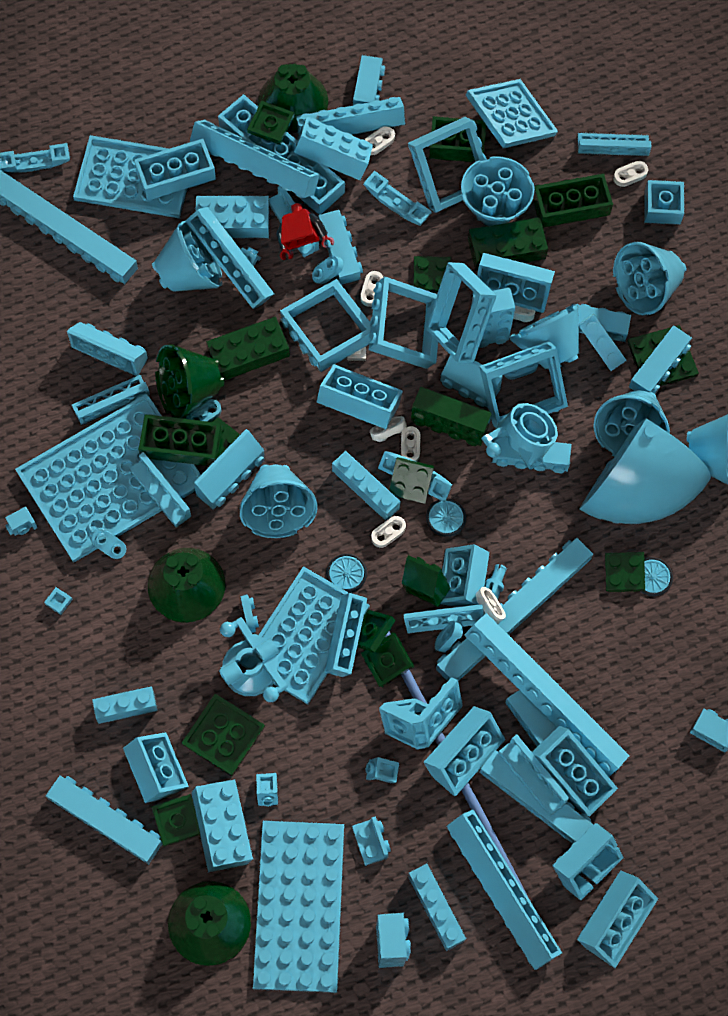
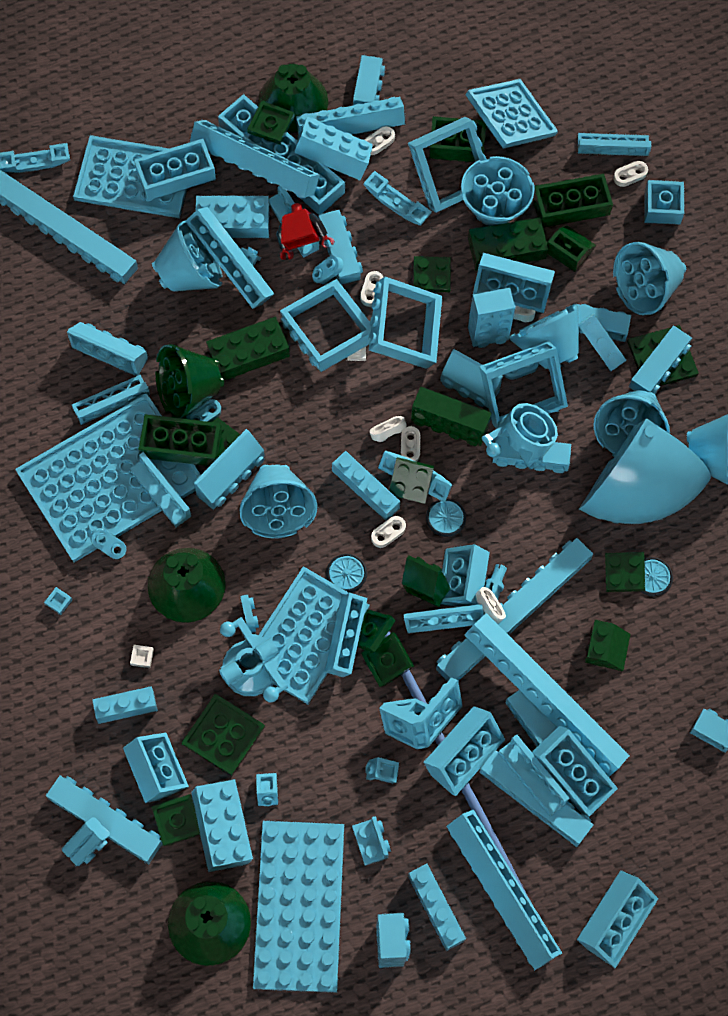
(20, 522): medium azure brick -> none
(86, 841): none -> medium azure brick
(141, 656): none -> white plate
(359, 396): medium azure brick -> none
(448, 636): medium azure plate -> none
(467, 348): medium azure window -> none
(569, 247): none -> dark green slope
(591, 855): medium azure piece -> none
(607, 645): none -> dark green slope

